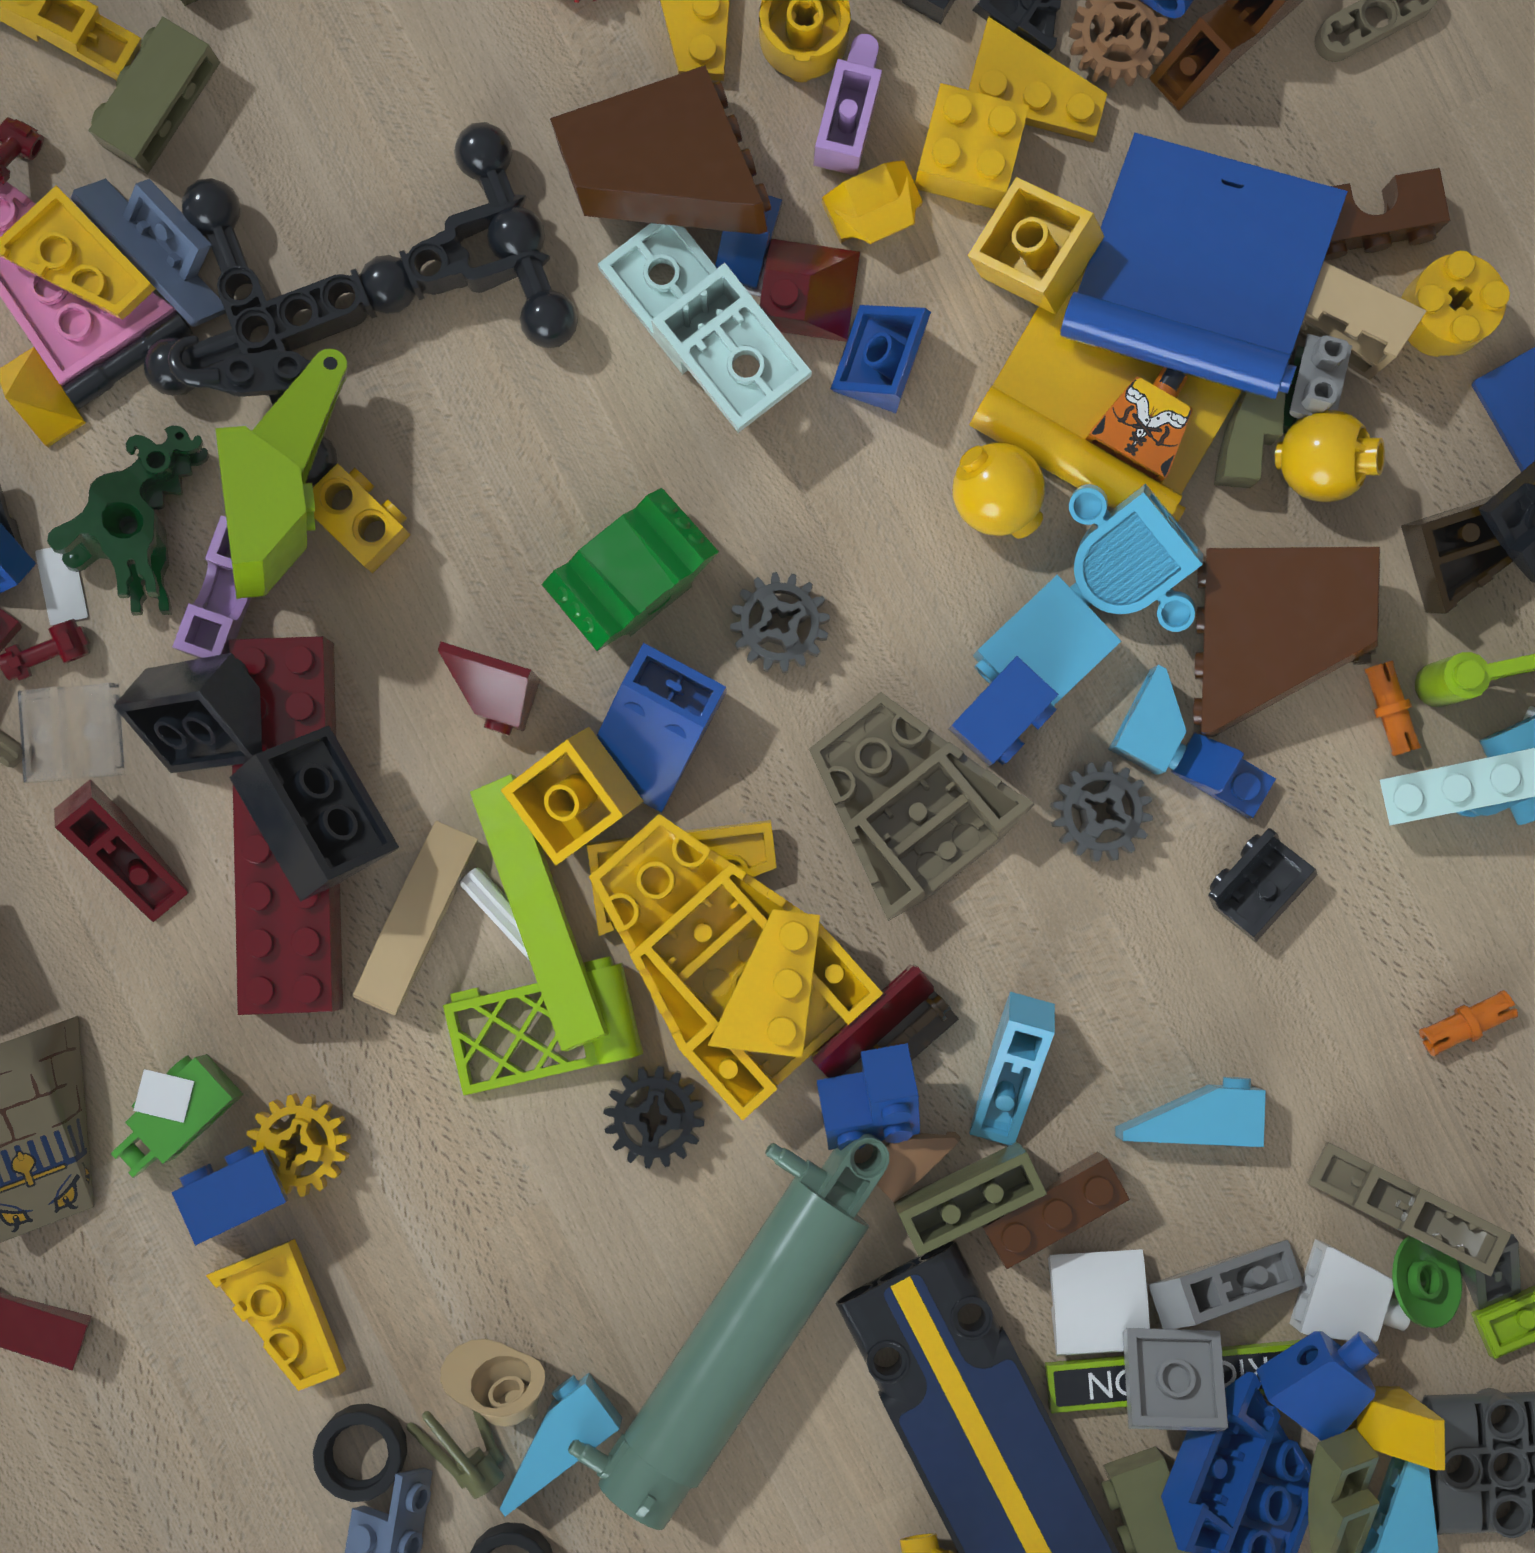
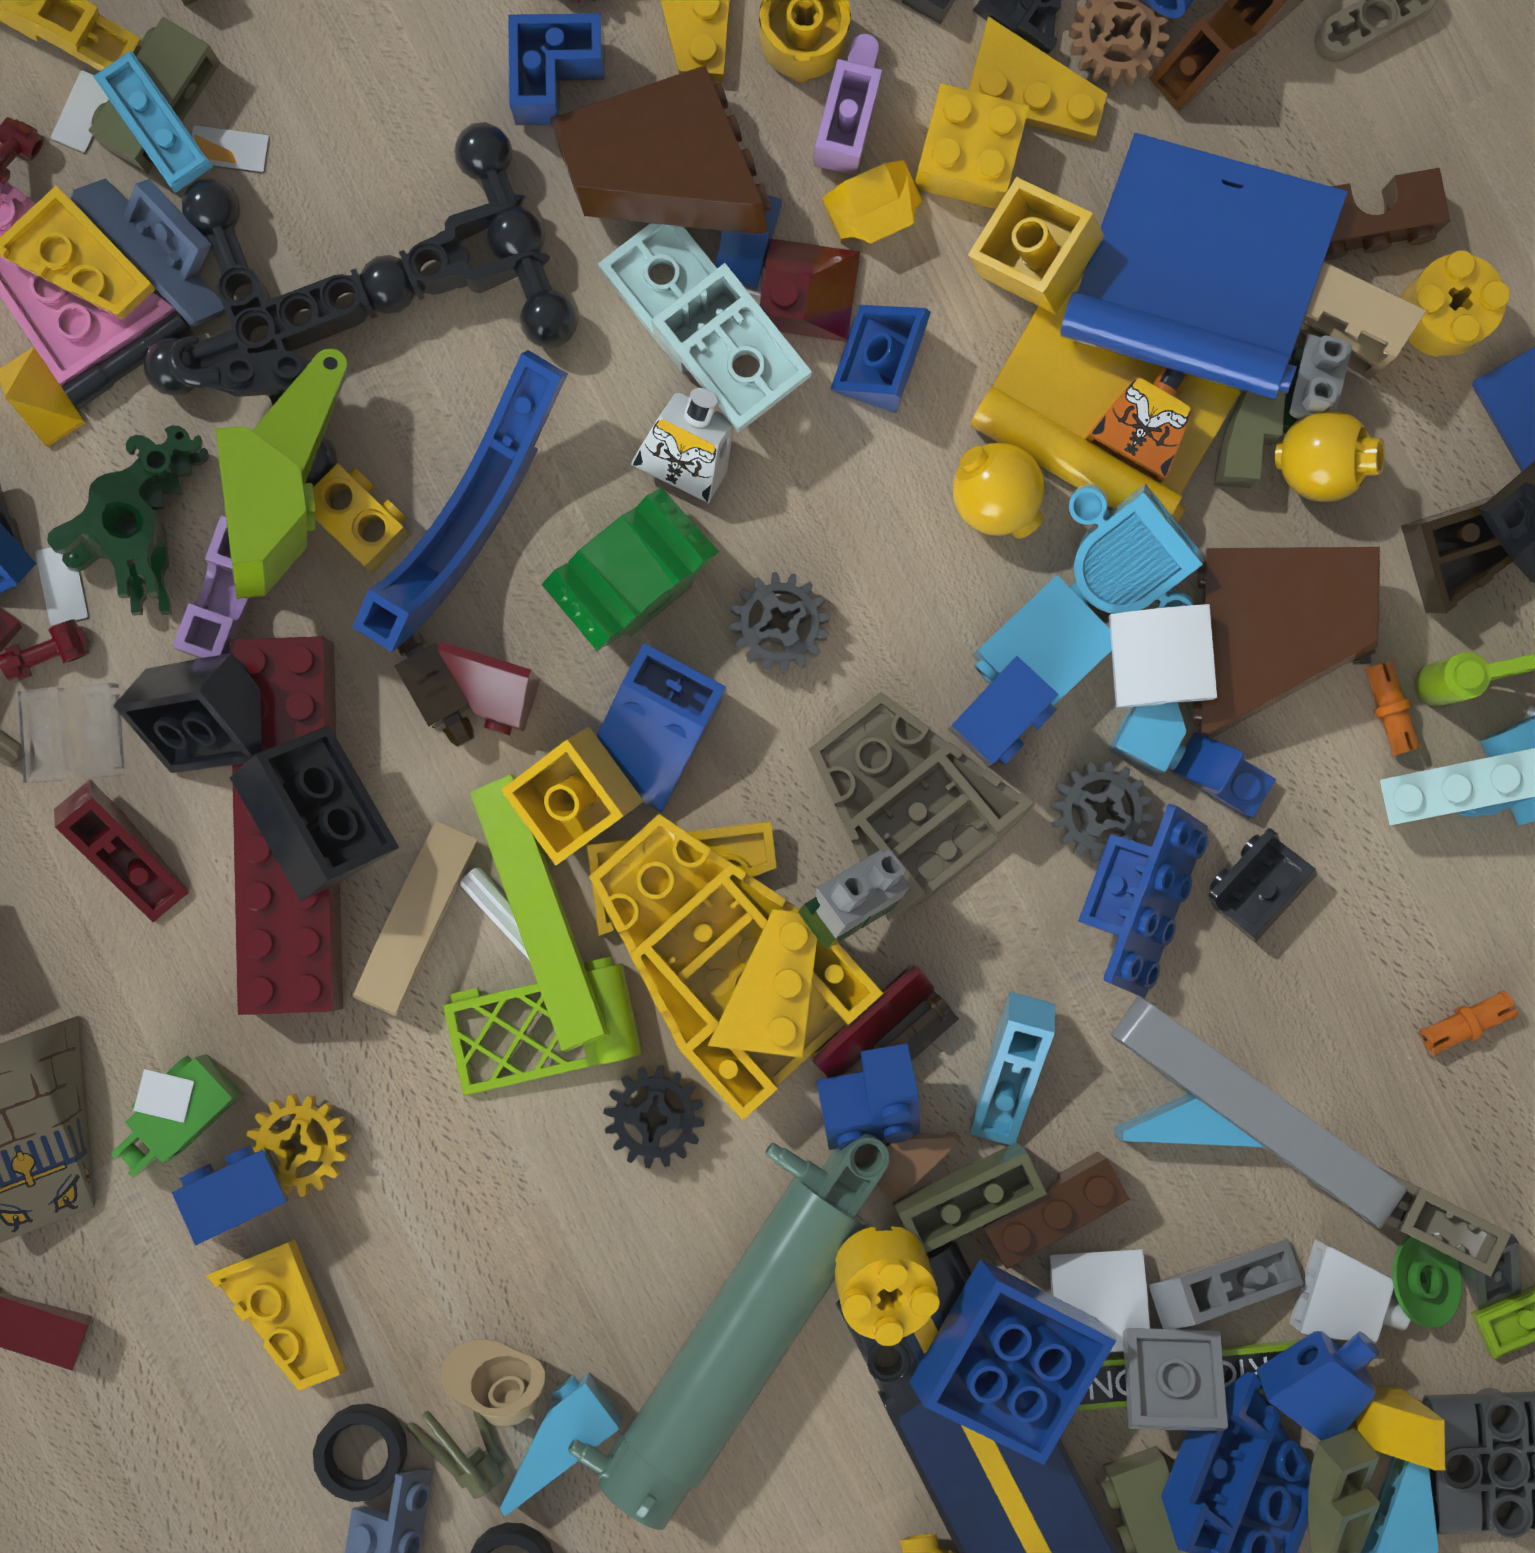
(78, 113): none -> white sticker
(153, 121): none -> medium azure tile
(232, 148): none -> white sticker
(434, 689): none -> dark brown piece
(443, 555): none -> blue arch
(547, 51): none -> blue brick
(688, 445): none -> white torso
(855, 898): none -> light grey hips
(885, 1284): none -> yellow brick
(1011, 1362): none -> blue slope
(1140, 894): none -> blue bracket
(1162, 656): none -> white slope
(1259, 1112): none -> light grey beam

